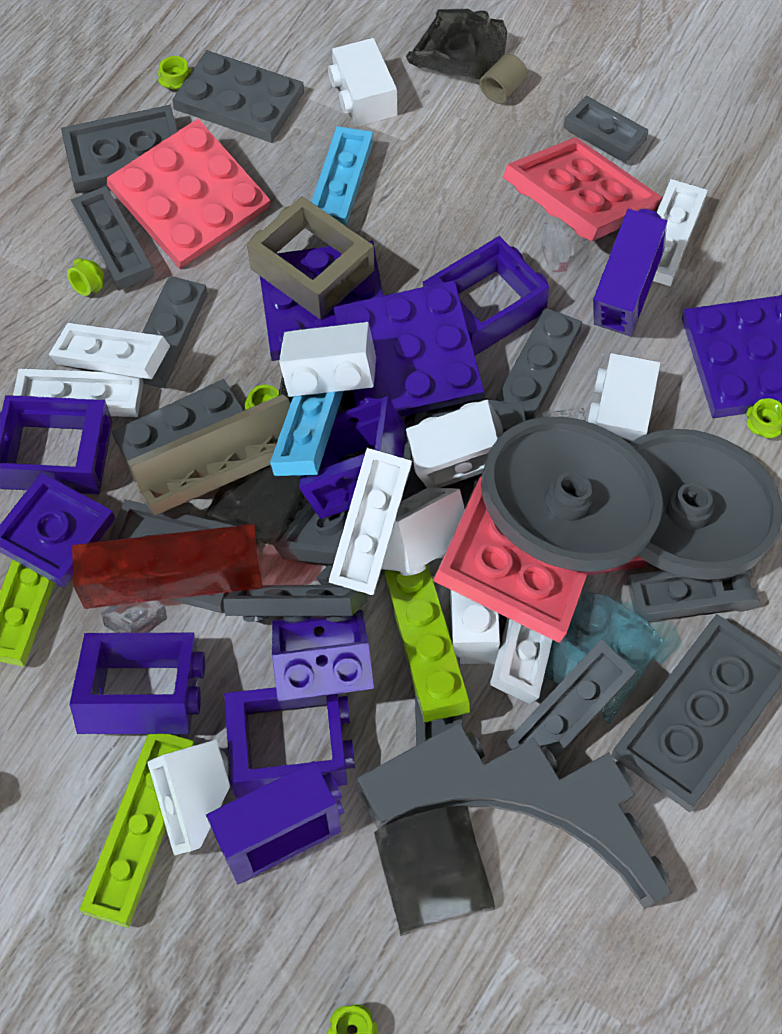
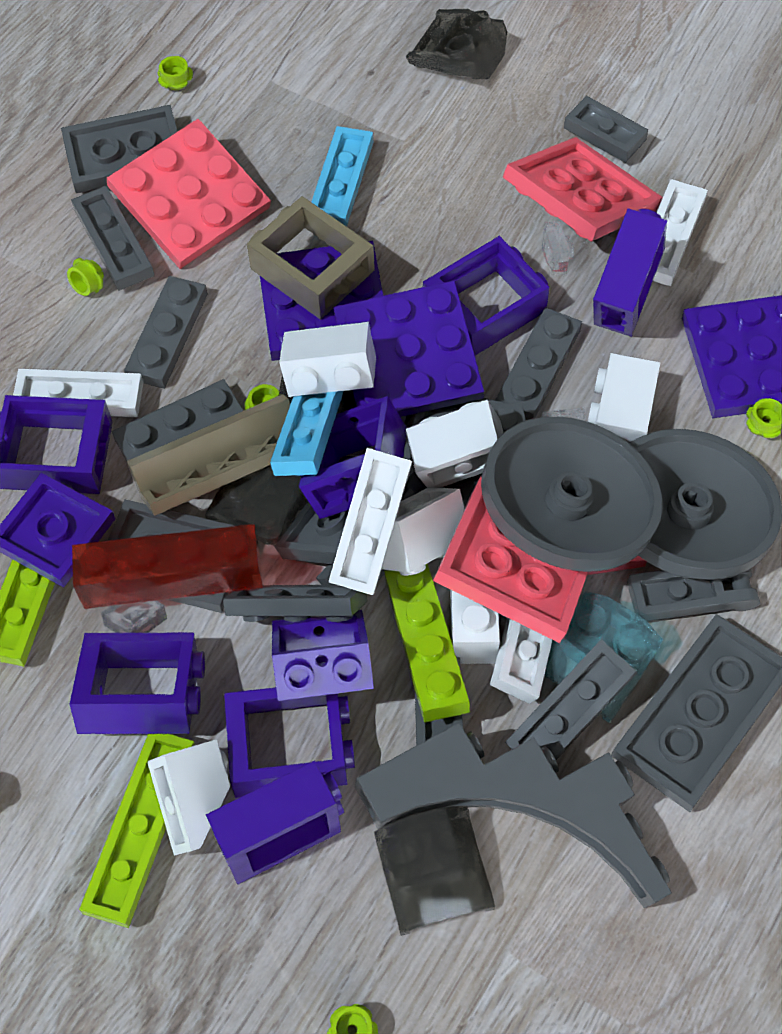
(109, 350): white plate -> none
(238, 96): dark grey plate -> none
(363, 82): white brick -> none
(503, 78): dark tan beam -> none

